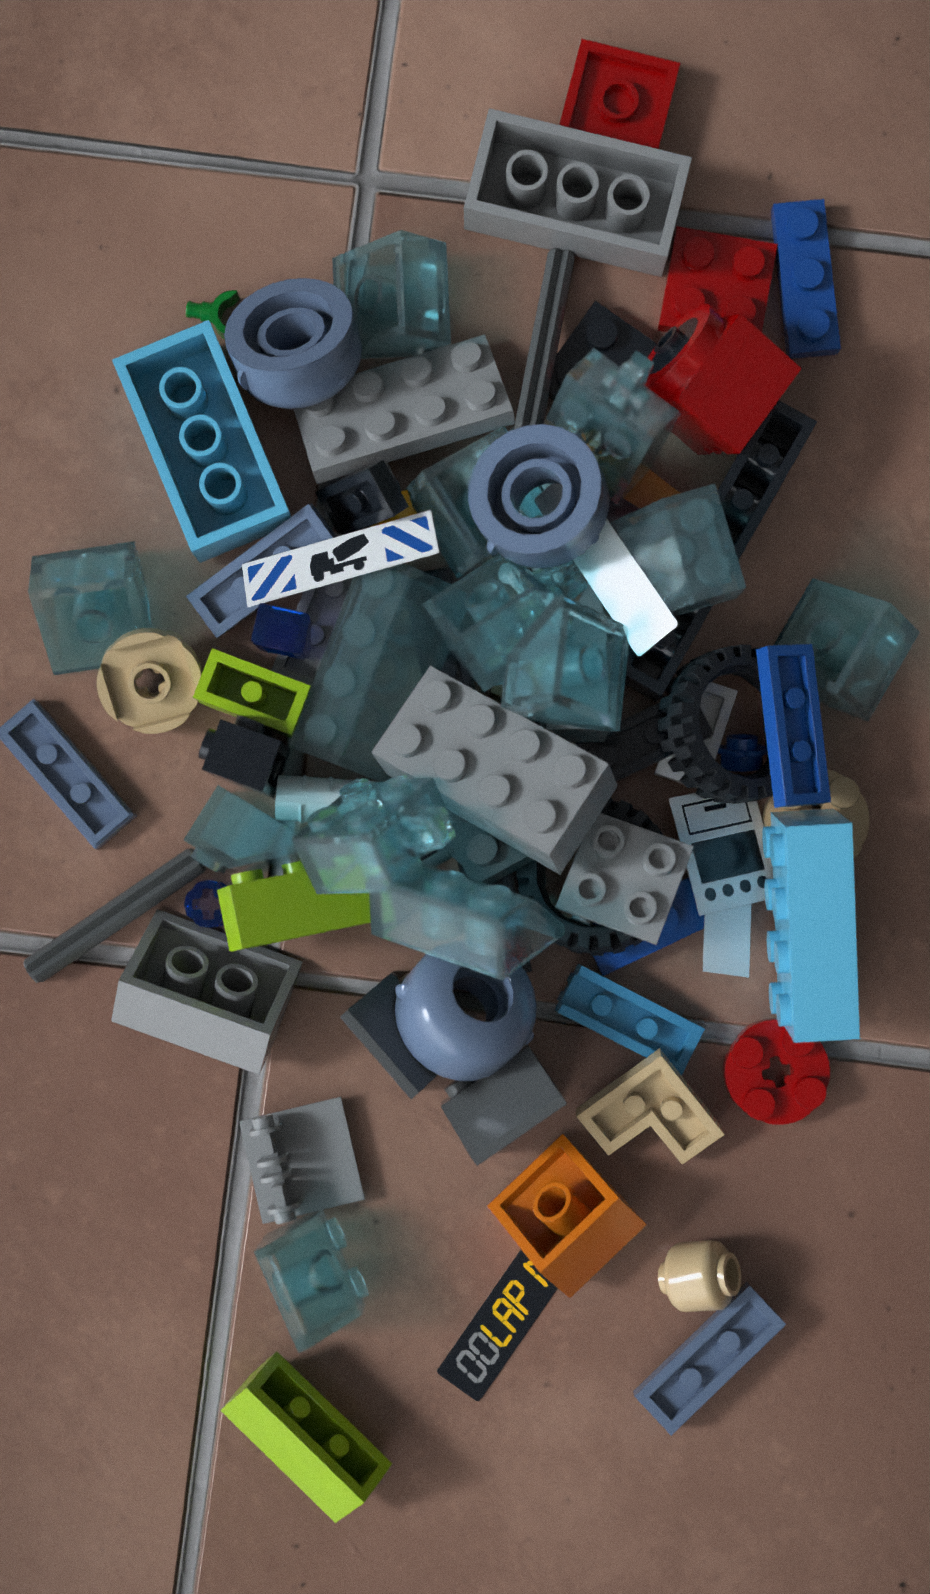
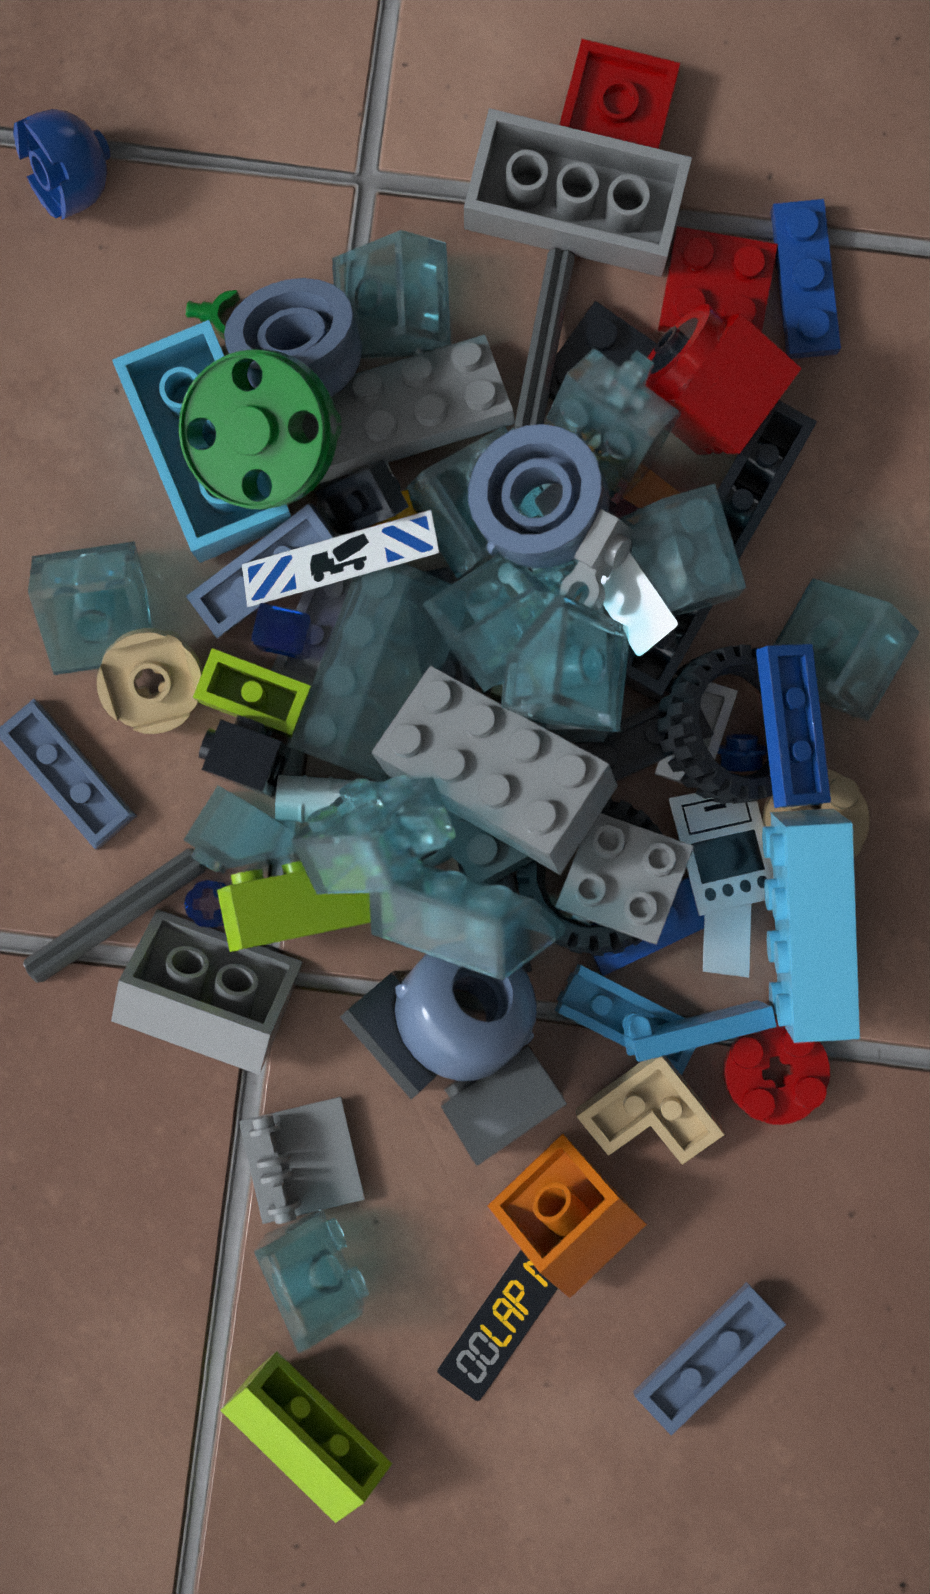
(65, 160): none -> blue cylinder
(258, 429): none -> green piece
(601, 551): none -> light grey plate
(694, 1031): none -> dark azure hinge
(700, 1276): tan head -> none

